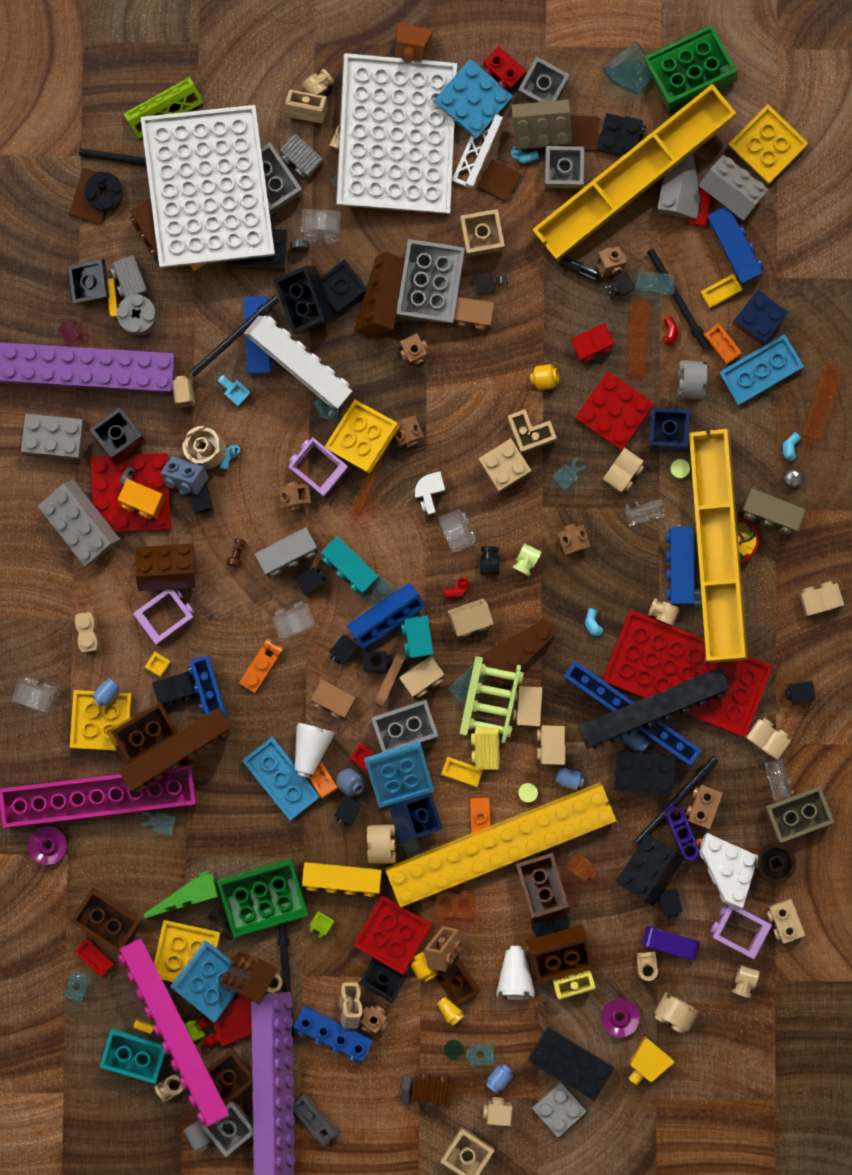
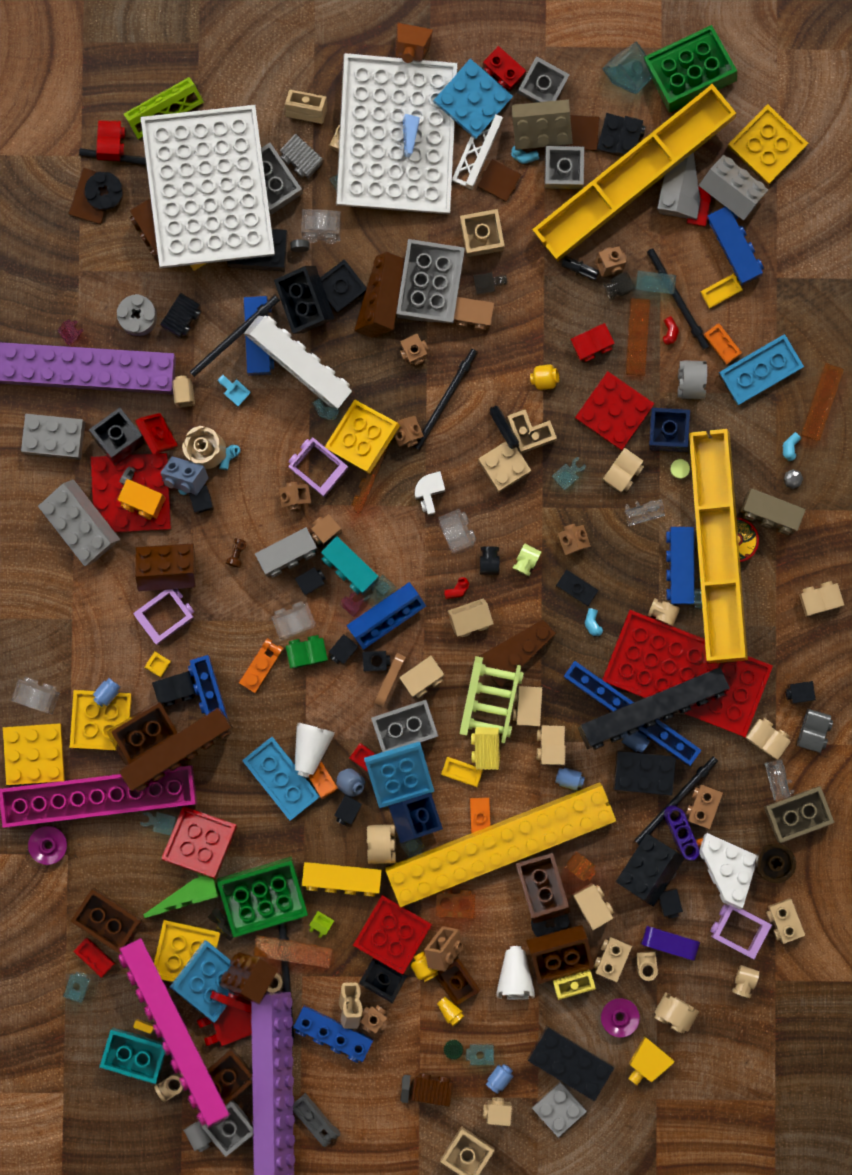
(33, 754): none -> yellow plate
(87, 638): tan brick -> none
(88, 282): black plate -> none
(109, 140): none -> red brick
(112, 300): yellow tile -> none
(129, 277): light grey brick -> none
(156, 433): none -> red tile
(181, 315): none -> black brick
(194, 1030): lime tile -> none
(199, 842): none -> plate
(231, 1000): none -> red plate
(292, 951): none -> clear orange plate
(307, 652): none -> green brick
(318, 84): tan piece -> none
(325, 530): none -> medium nougat brick
(333, 699): medium nougat brick -> none
(351, 606): none -> clear pink tile
(410, 128): none -> light blue slope
(418, 637): teal brick -> none
(461, 685): clear light blue plate -> none
(464, 367): none -> black bar
(504, 427): none -> black axle
(528, 792): yellowish green tile -> none
(577, 588): none -> black plate
(592, 905): none -> tan brick
(612, 959): none -> tan brick
(760, 317): dark blue brick -> none
(814, 731): none -> dark grey brick

